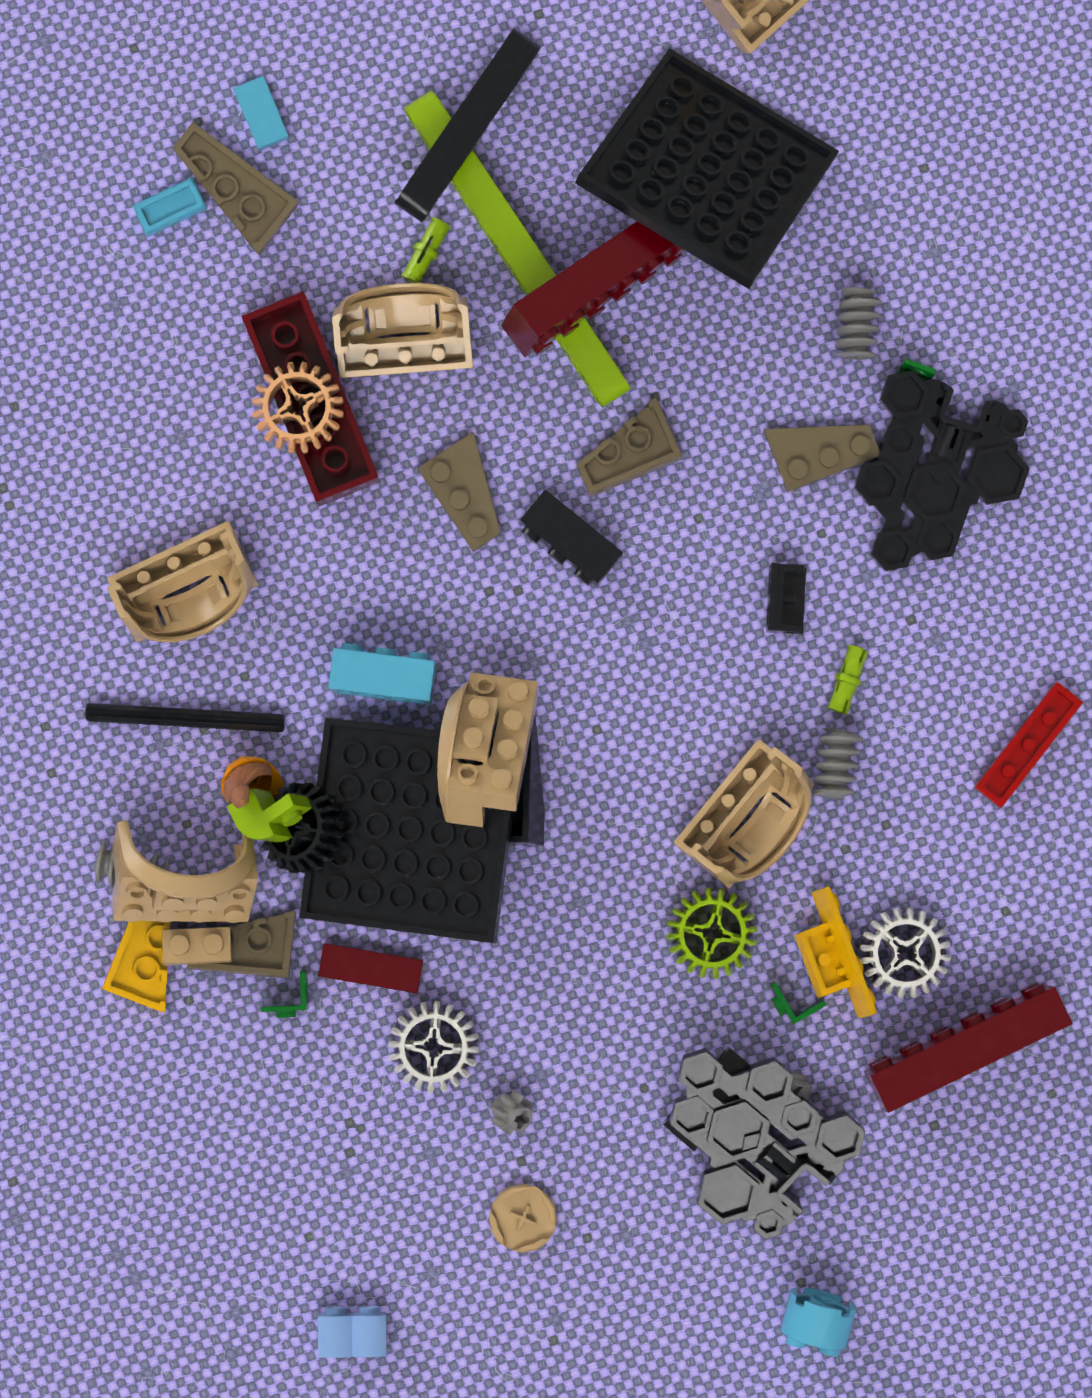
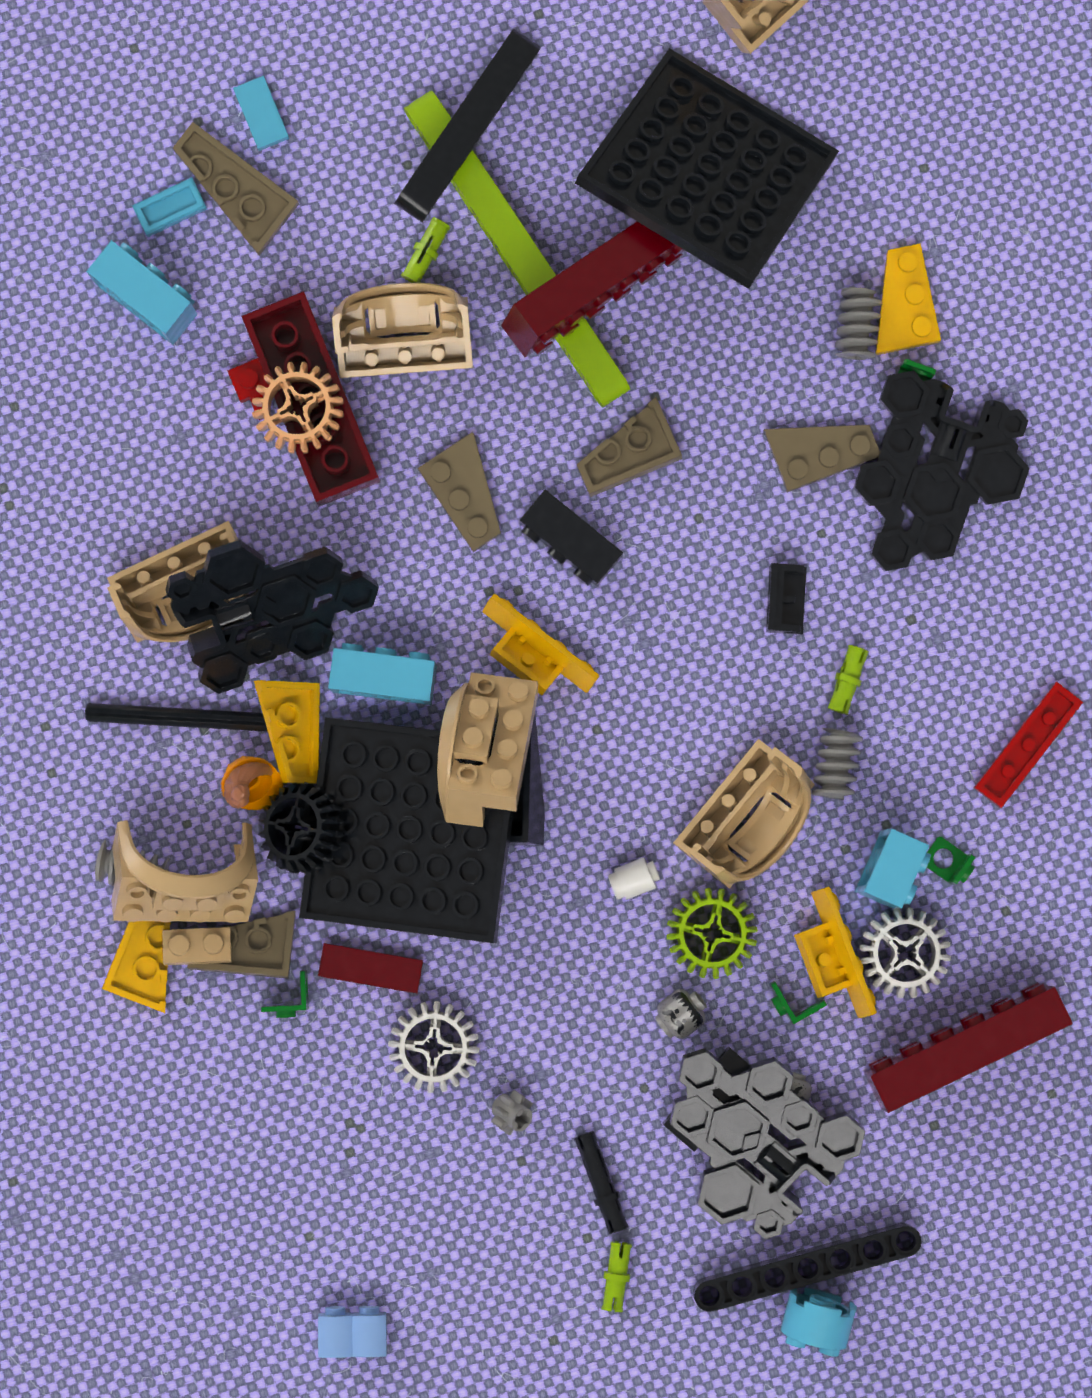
(143, 291): none -> medium azure brick
(245, 380): none -> red plate
(268, 819): lime brick -> none
(281, 597): none -> black piece
(292, 726): none -> yellow wing
(523, 1218): tan tile -> none
(532, 652): none -> yellow bracket
(601, 1183): none -> black pin
(616, 1276): none -> lime pin
(634, 879): none -> white brick
(681, 1013): none -> light grey head
(823, 1271): none -> black beam
(893, 869): none -> medium azure brick
(907, 304): none -> yellow wing
(959, 869): none -> green bracket

